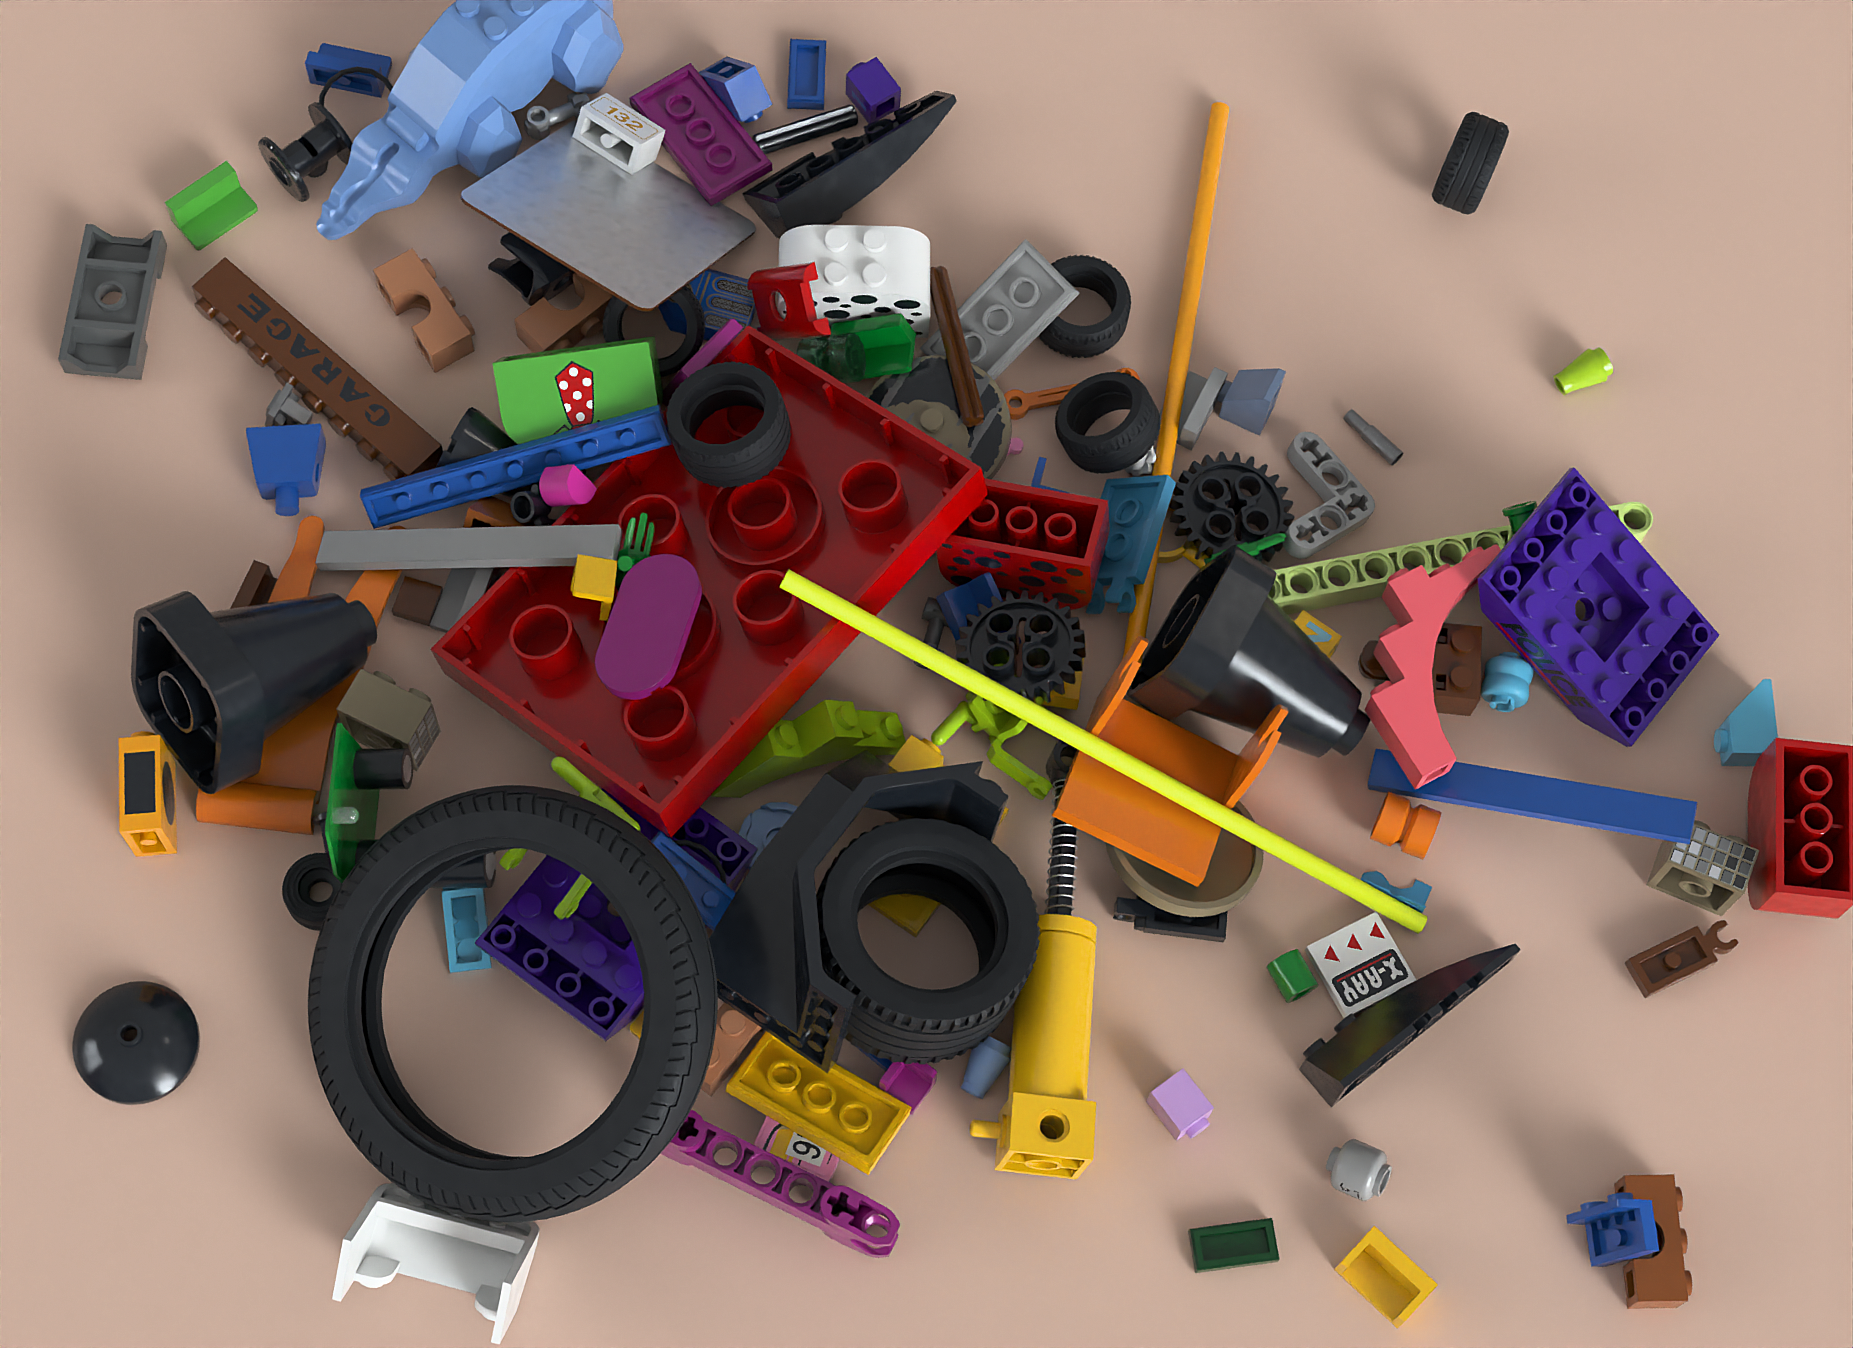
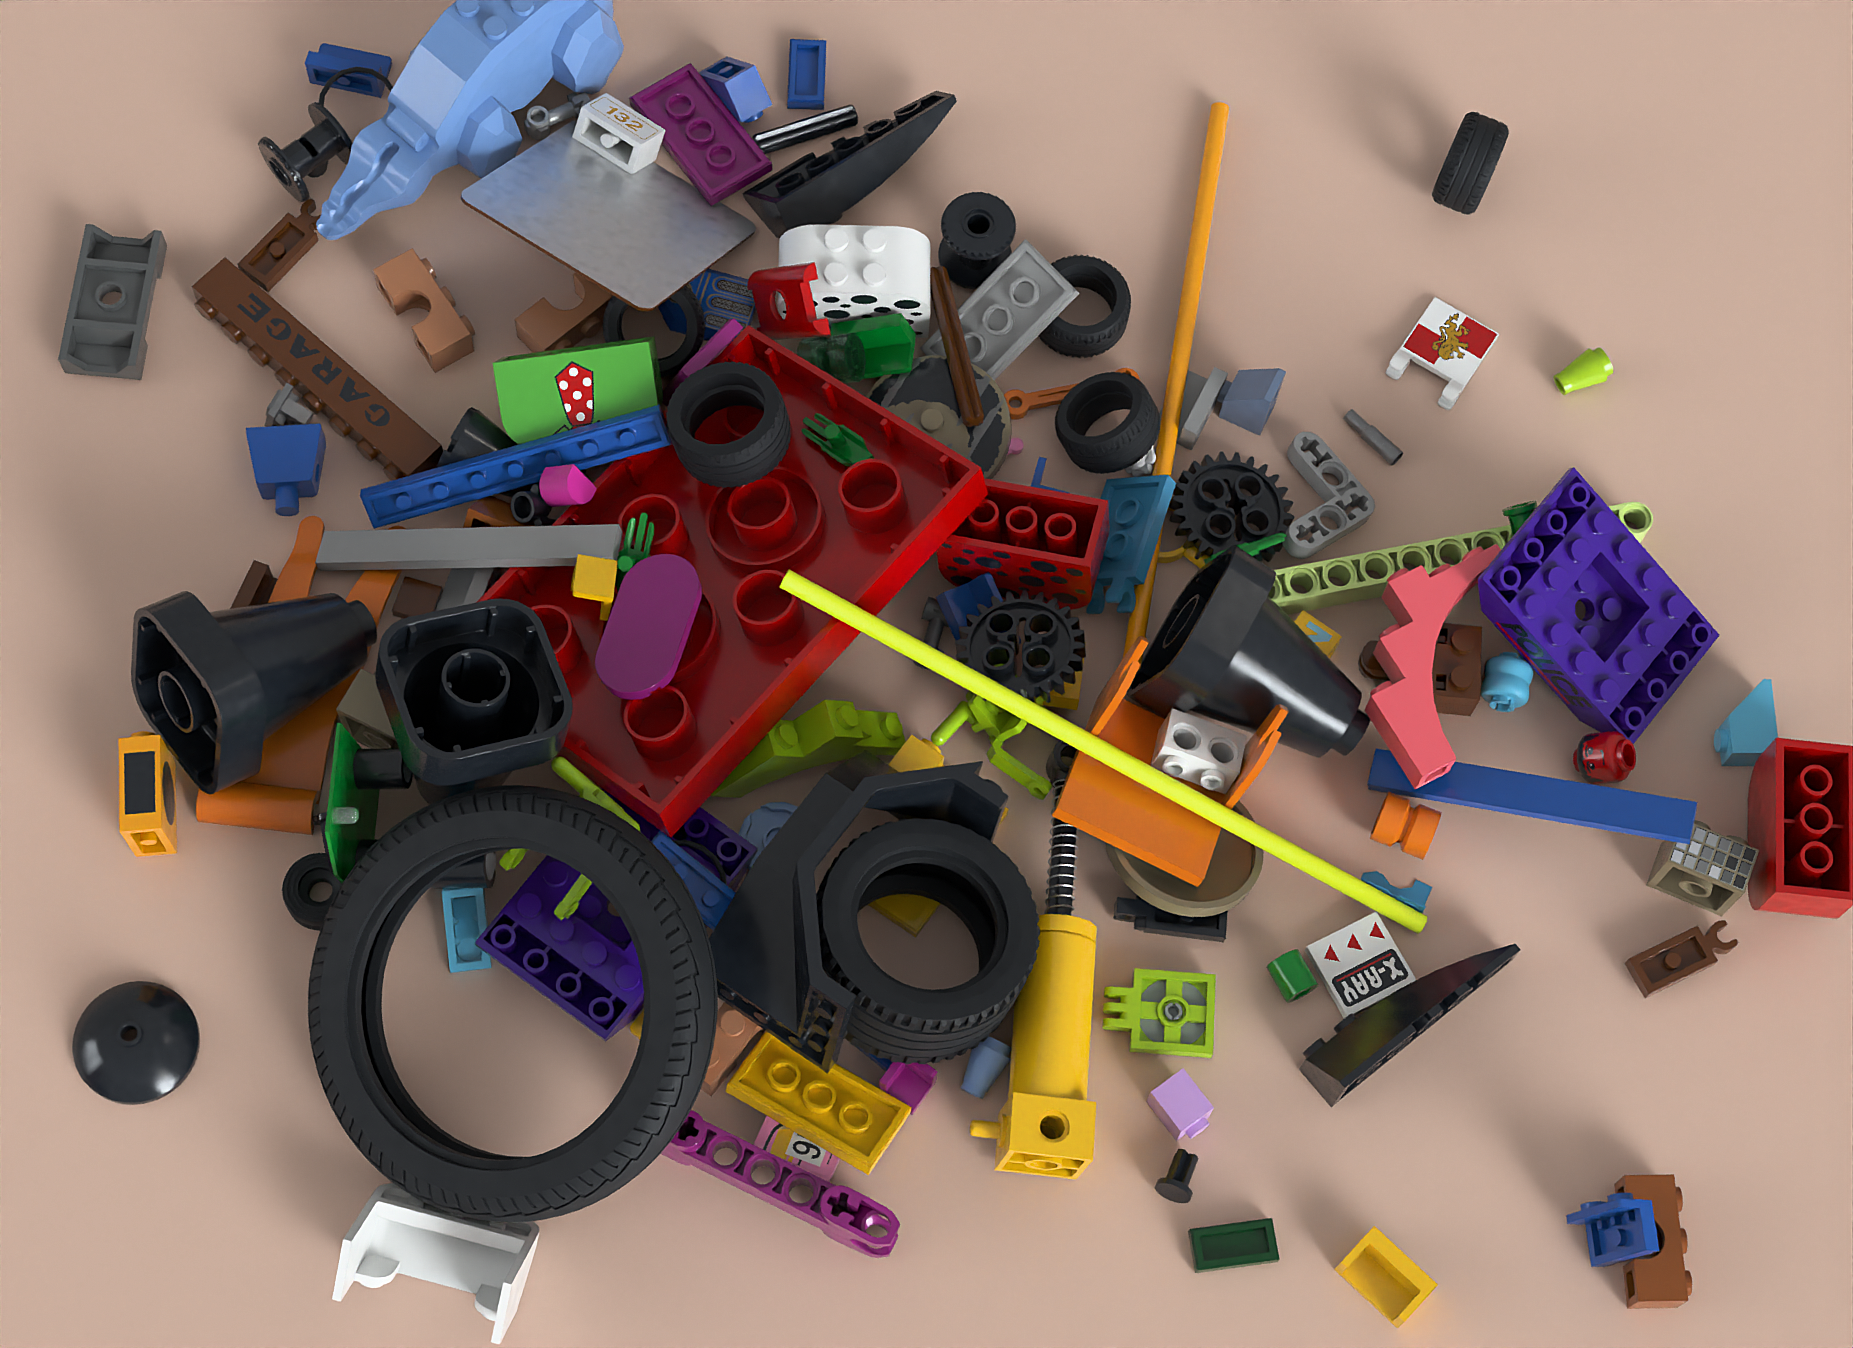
(210, 206): bright green panel -> none
(281, 247): none -> reddish brown plate
(472, 695): none -> black cone
(532, 271): black piece -> none
(841, 442): none -> green piece
(872, 90): dark purple brick -> none
(975, 237): none -> black hose
(1165, 1012): none -> lime piece
(1176, 1183): none -> black piece
(1198, 751): none -> white brick
(1359, 1170): light grey head -> none
(1447, 346): none -> flag
(1604, 757): none -> red head

